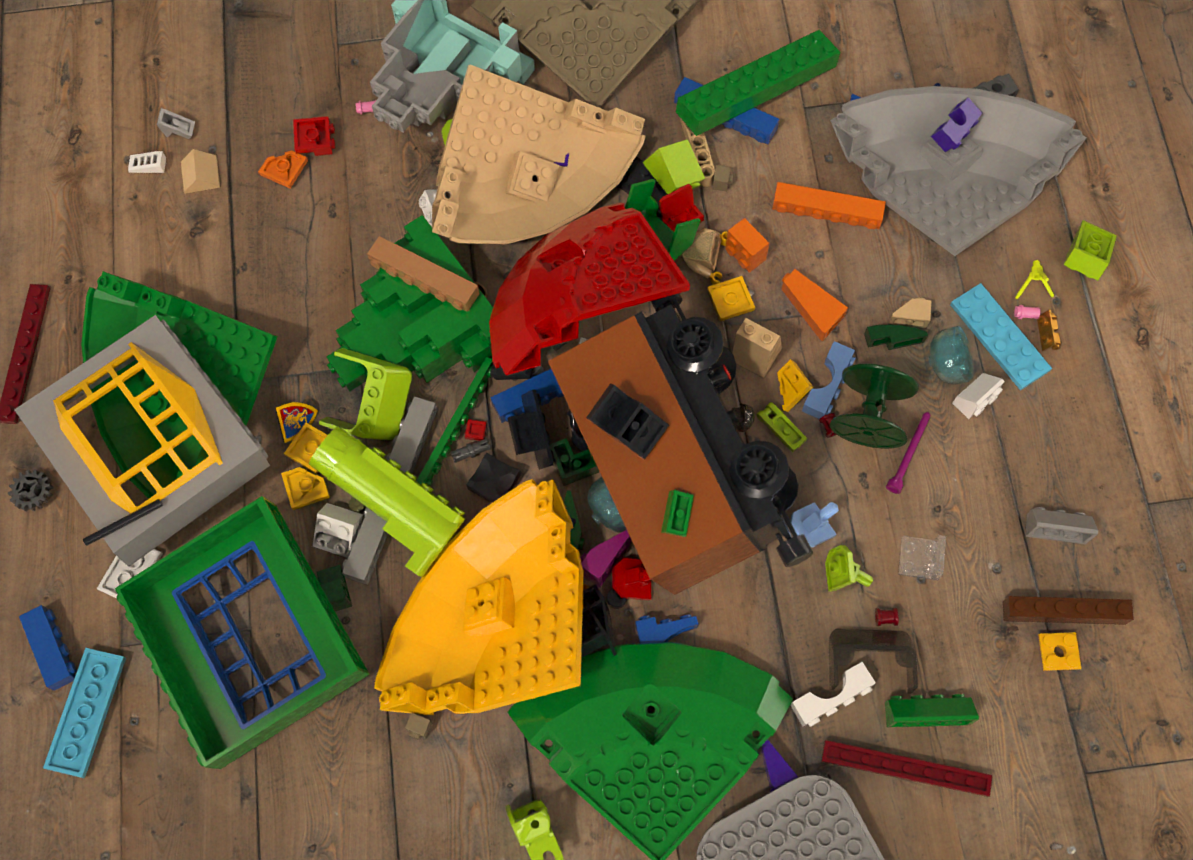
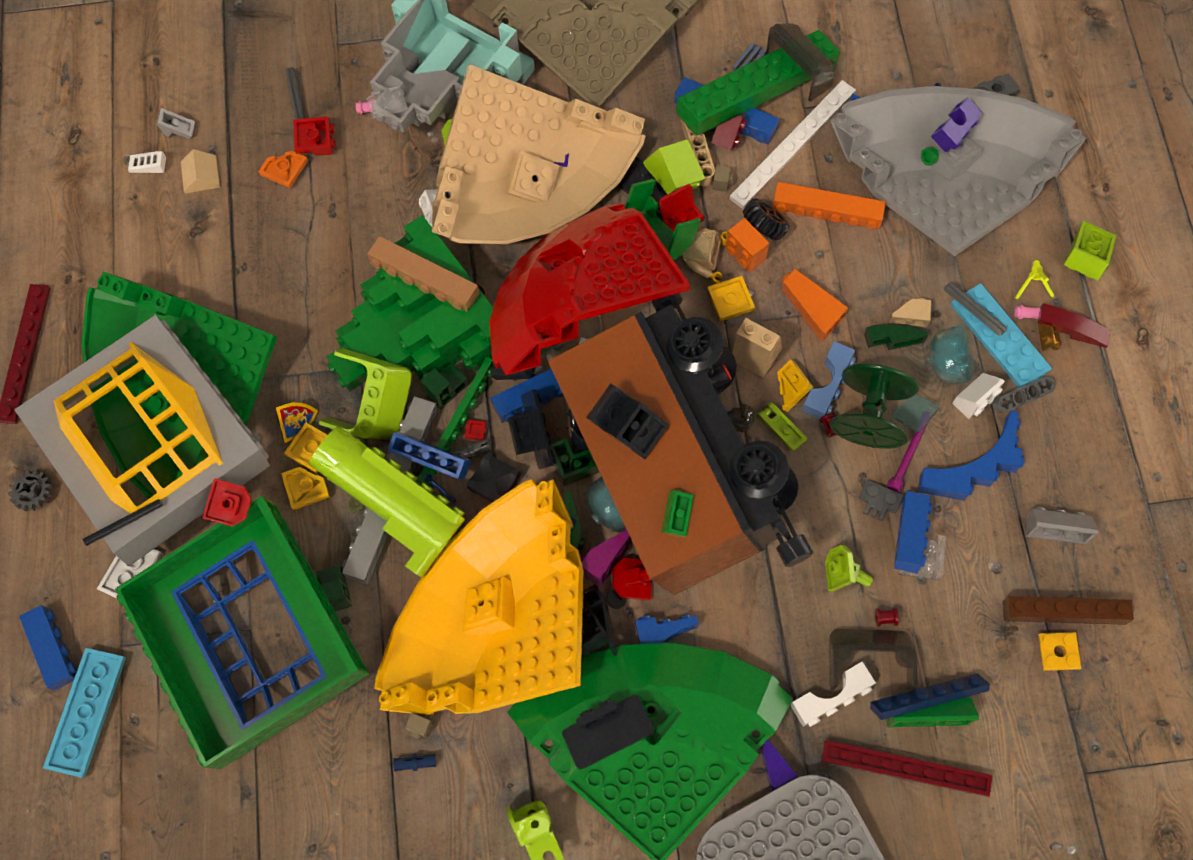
(227, 503): none -> red piece
(294, 93): none -> dark grey axle
(336, 529): white slope -> none
(386, 103): none -> clear bracket
(414, 762): none -> dark blue pin
(428, 478): none -> hinge
(429, 455): none -> blue brick
(443, 385): none -> dark green brick
(607, 730): none -> black bracket
(728, 133): none -> dark red slope
(756, 50): none -> sand blue tile
(765, 219): none -> black gear
(792, 144): none -> white plate
(804, 54): none -> clear smoke windscreen
(814, 523): light blue piece -> none
(879, 499): none -> dark grey hinge
(912, 532): none -> blue brick
(915, 413): none -> clear light blue piece
(929, 155): none -> green tile
(929, 696): none -> dark blue plate
(959, 481): none -> blue arch
(975, 309): none -> dark grey axle
(1024, 394): none -> dark grey beam
(1075, 325): none -> dark red slope

